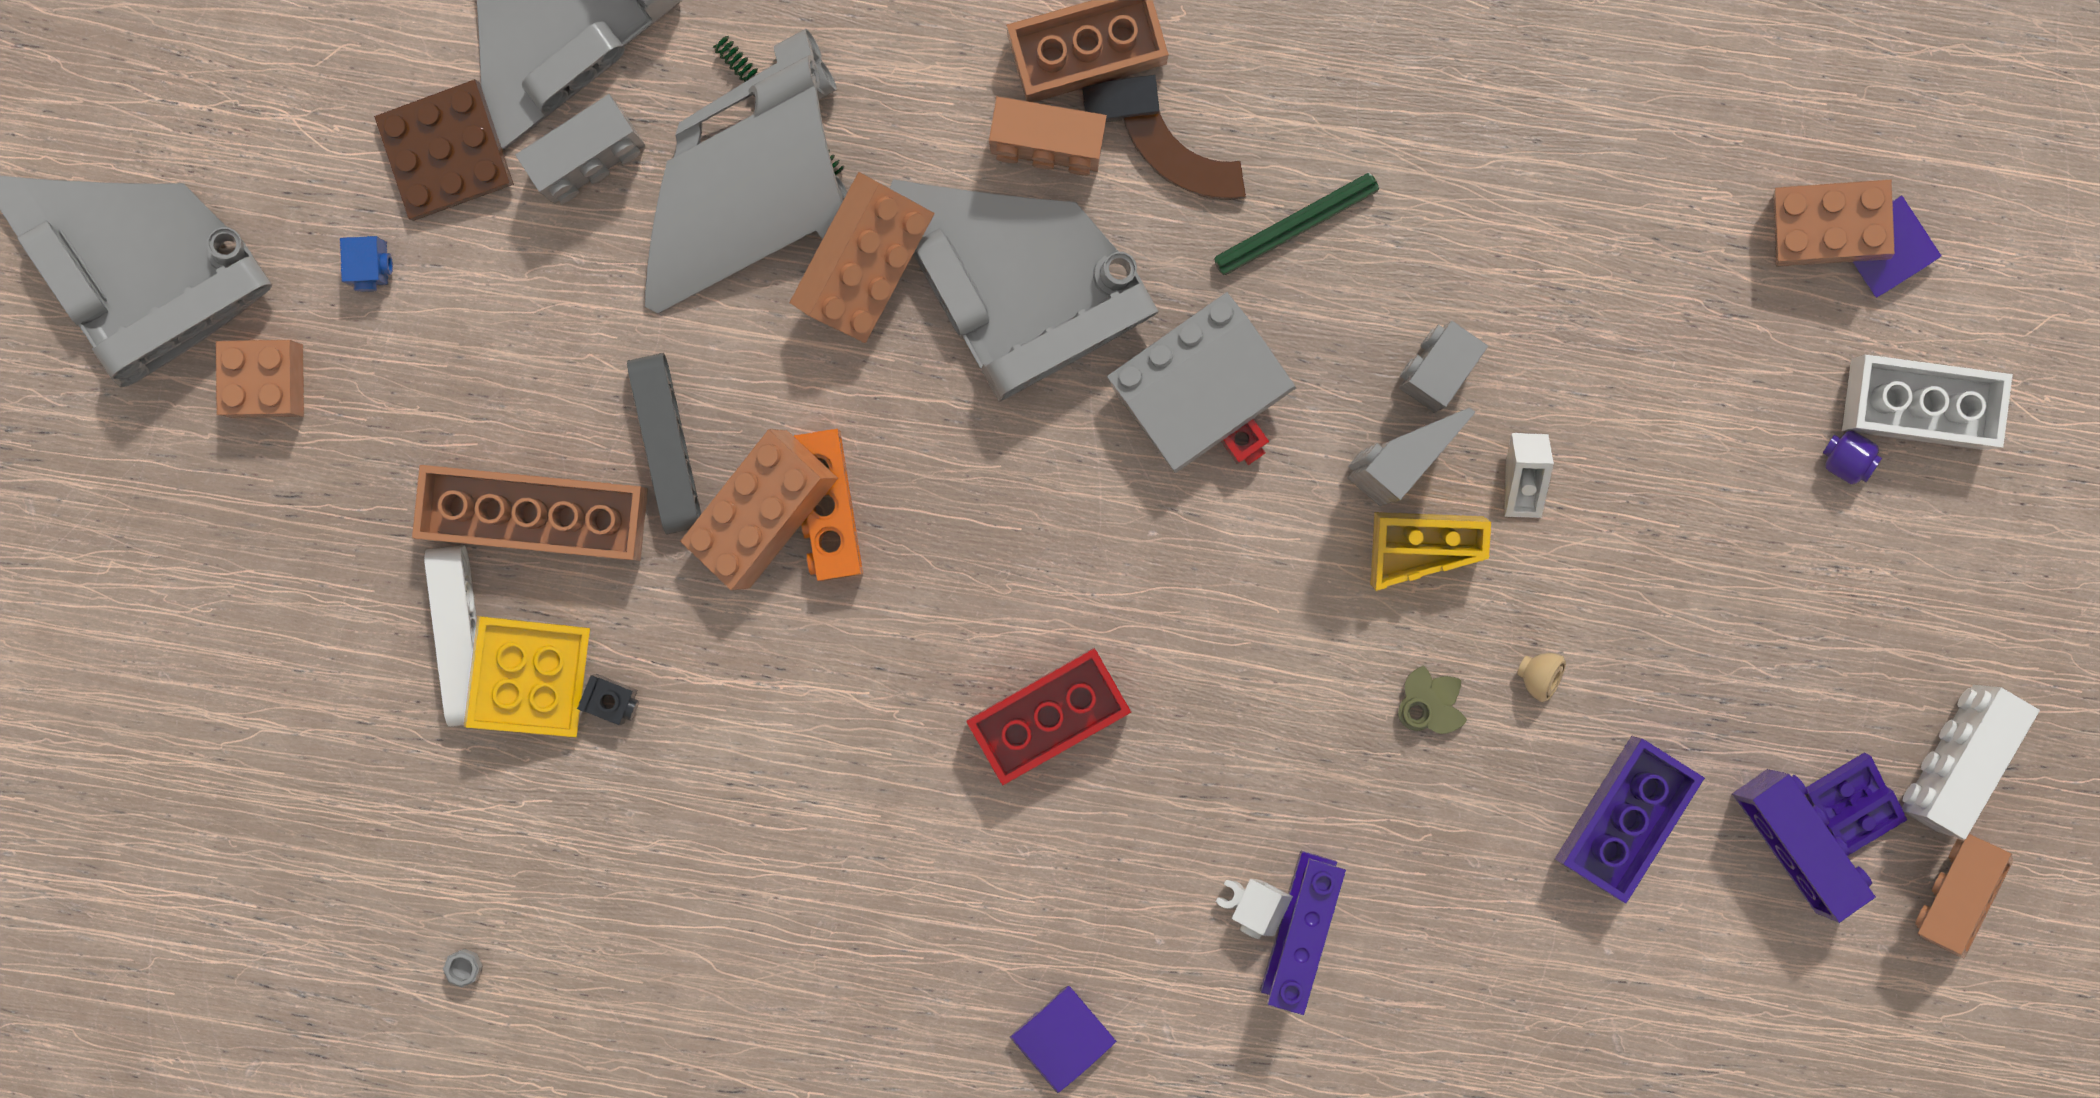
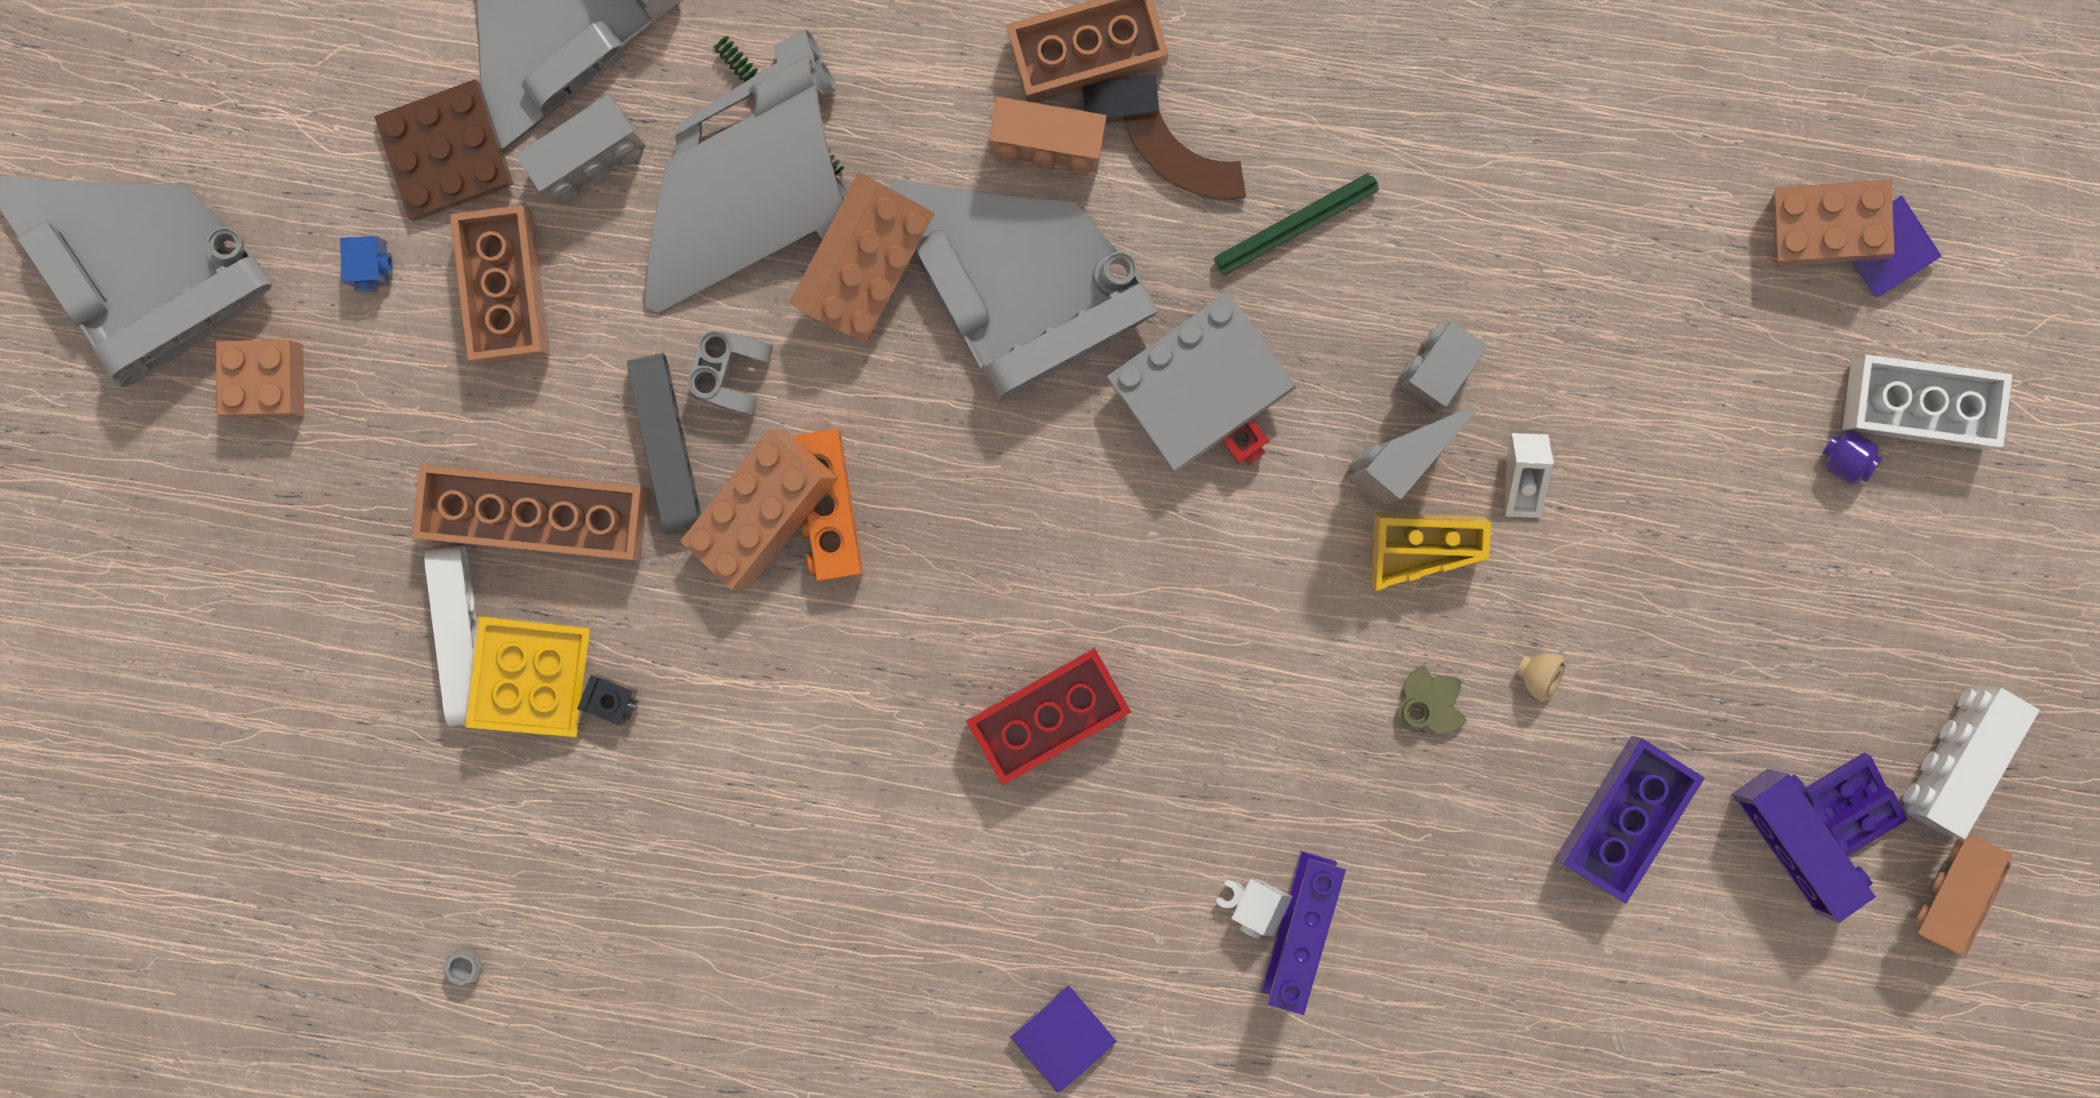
(499, 284): none -> nougat brick
(721, 368): none -> light grey piece

